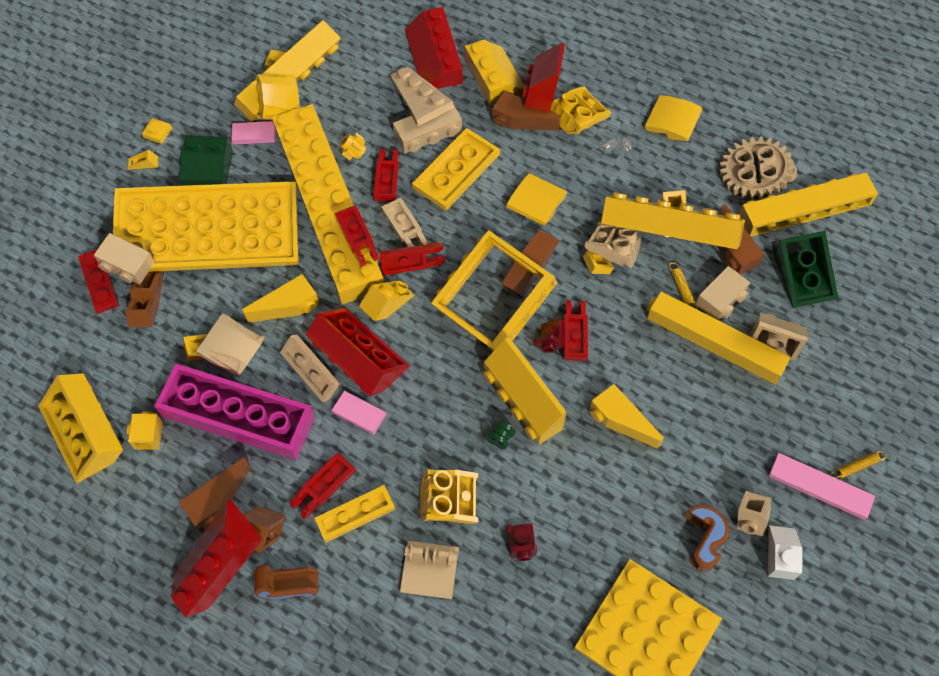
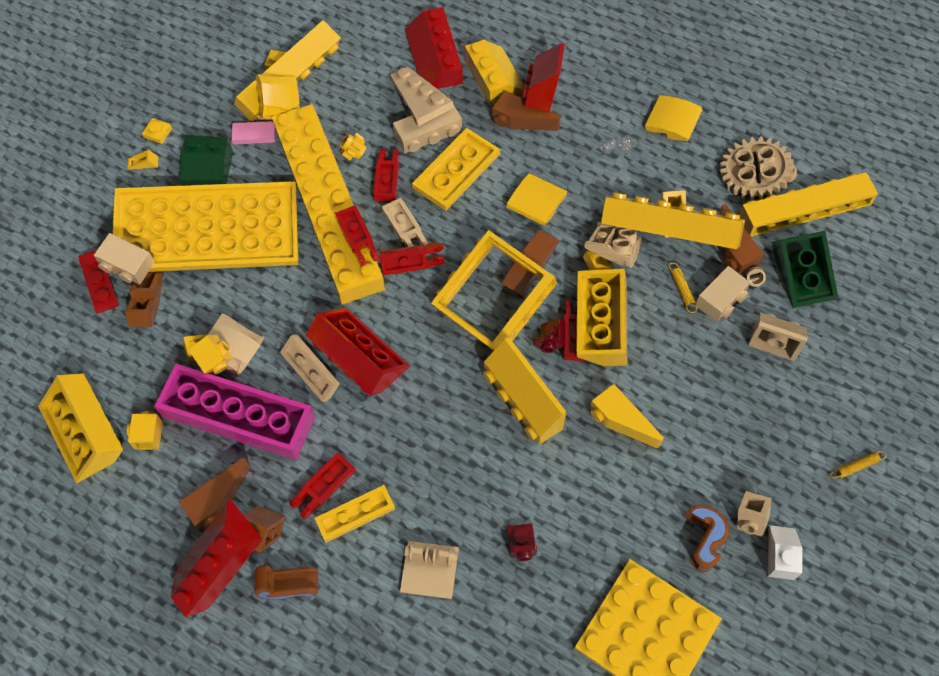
(211, 354): none -> yellow brick
(286, 301): yellow slope -> none
(359, 412): bright pink tile -> none
(385, 299): yellow slope -> none
(453, 493): yellow slope -> none
(500, 434): dark green wheel -> none
(579, 110): yellow slope -> none
(602, 317): none -> yellow slope
(718, 337): yellow brick -> none
(756, 280): none -> tan hinge
(822, 486): bright pink tile -> none

